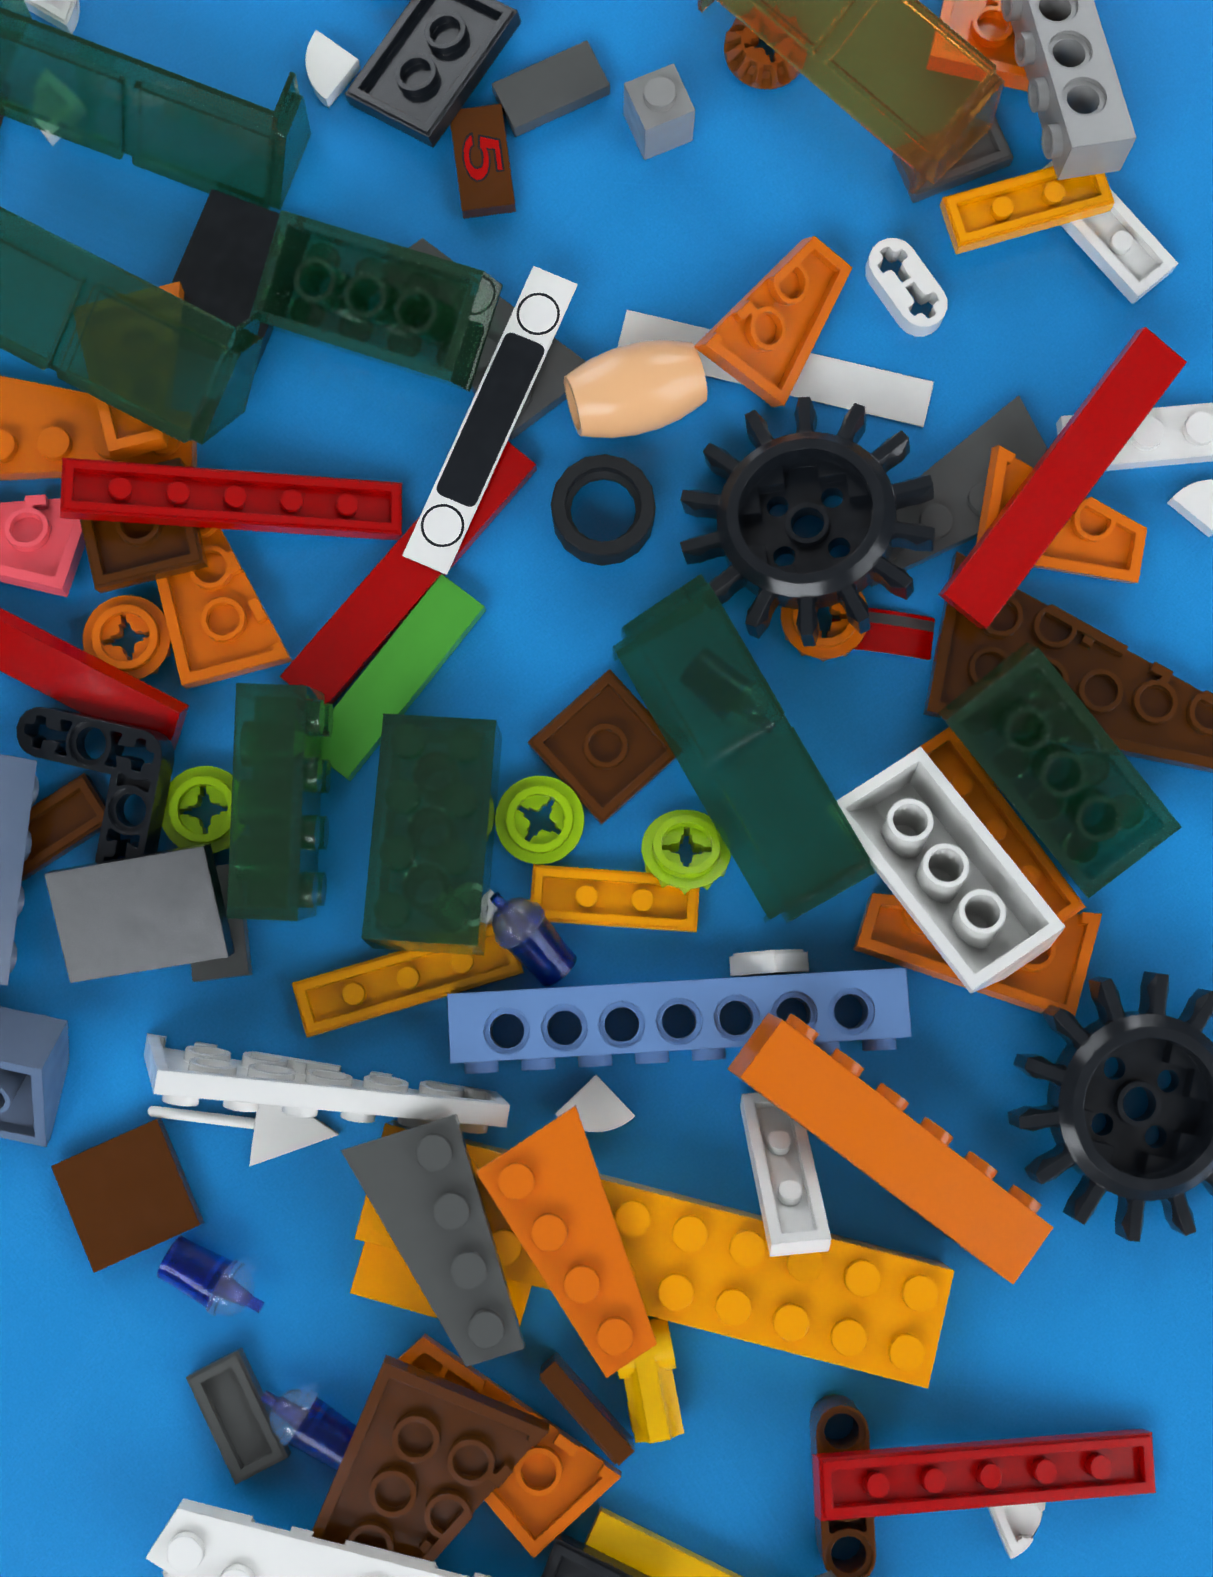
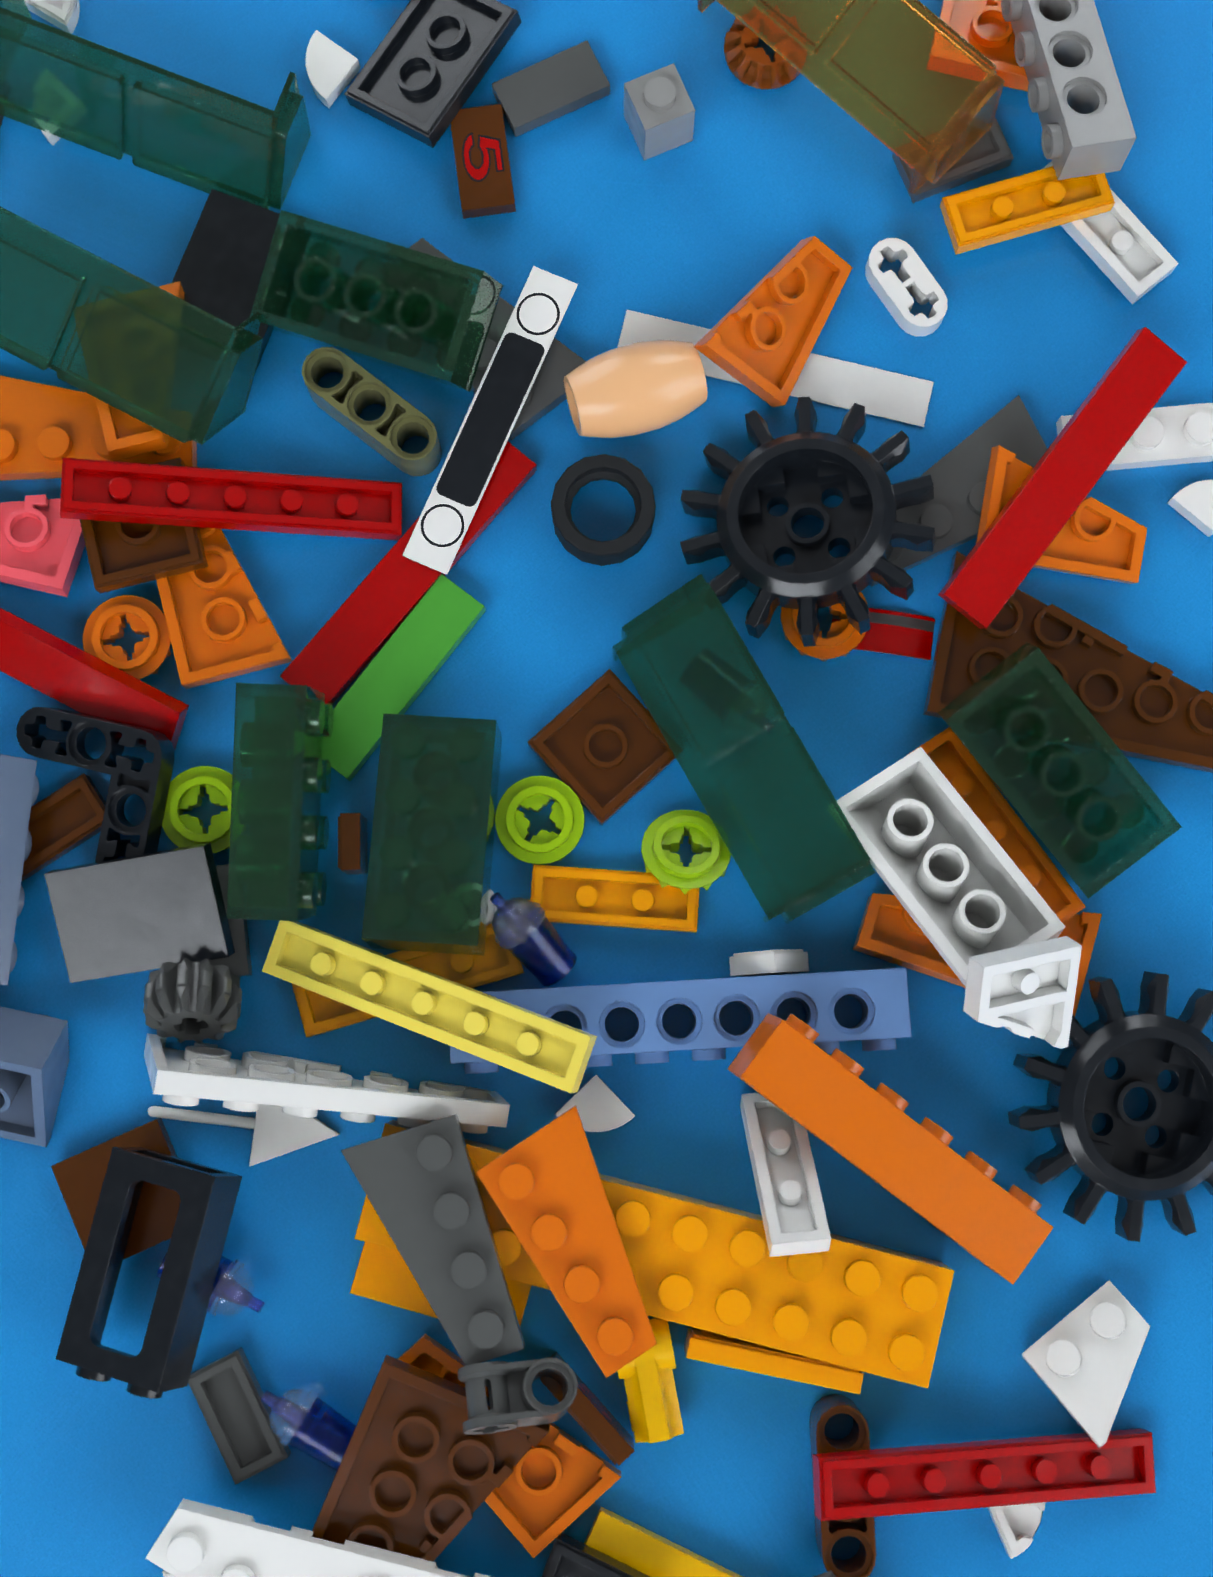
(185, 1281): none -> black piece
(192, 1000): none -> dark grey gear
(352, 843): none -> reddish brown tile
(357, 391): none -> olive beam
(430, 1005): none -> light yellow plate
(512, 1394): none -> dark grey piece
(752, 1357): none -> light orange tile
(1026, 989): none -> white wing
(1091, 1359): none -> white wing

